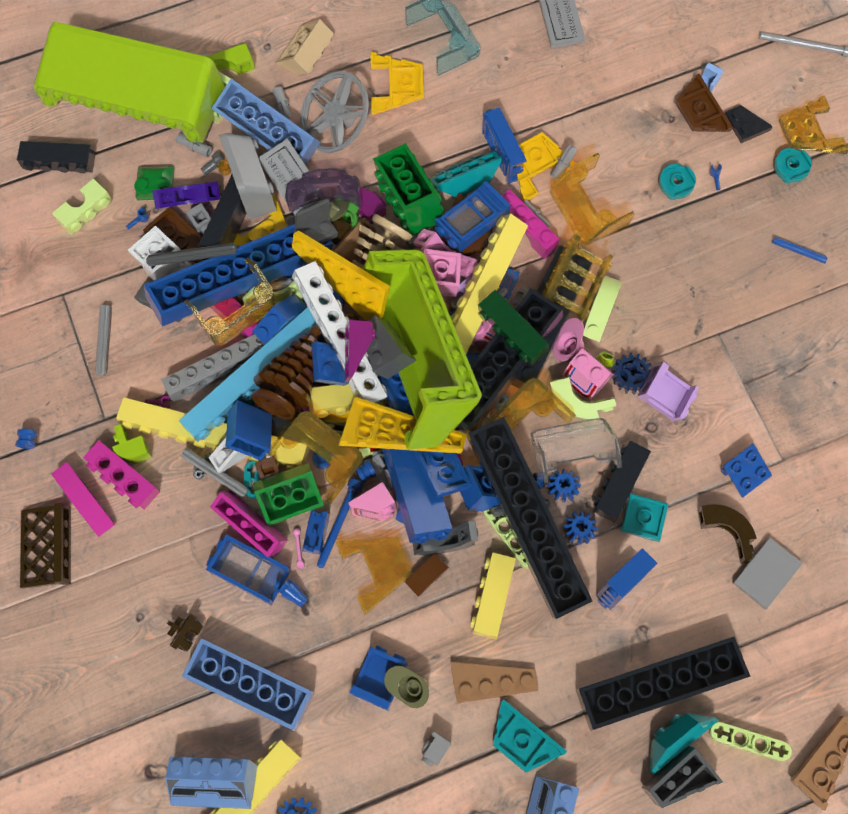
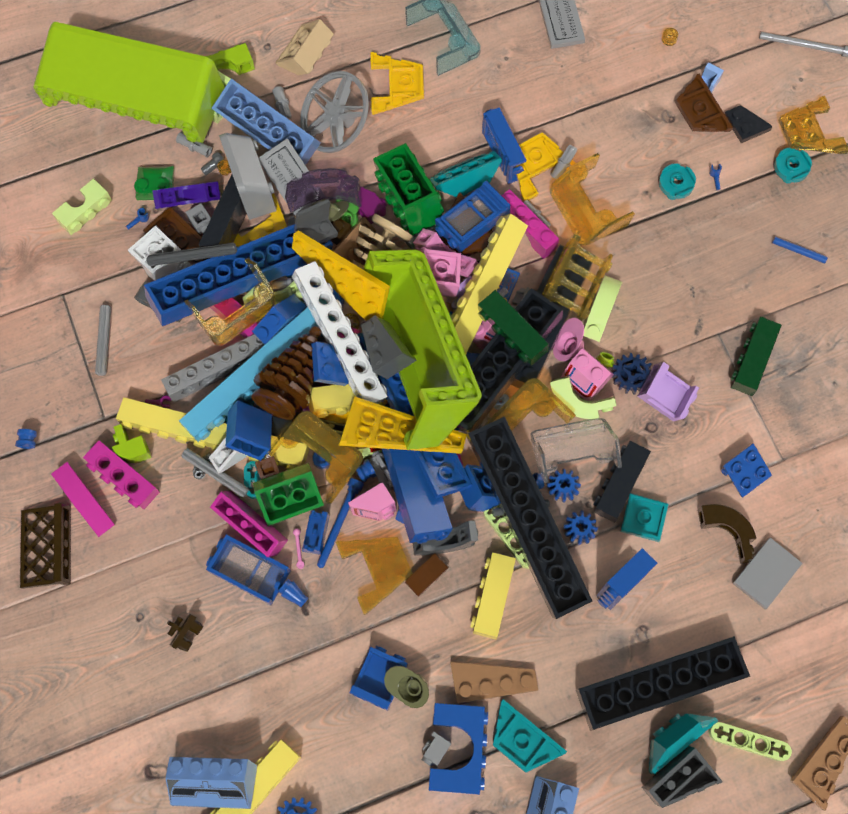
(56, 157): black brick -> none
(248, 684): medium blue brick -> none
(357, 340): magenta slope -> none
(472, 721): none -> blue arch
(670, 32): none -> clear yellow bush
(756, 356): none -> dark green brick

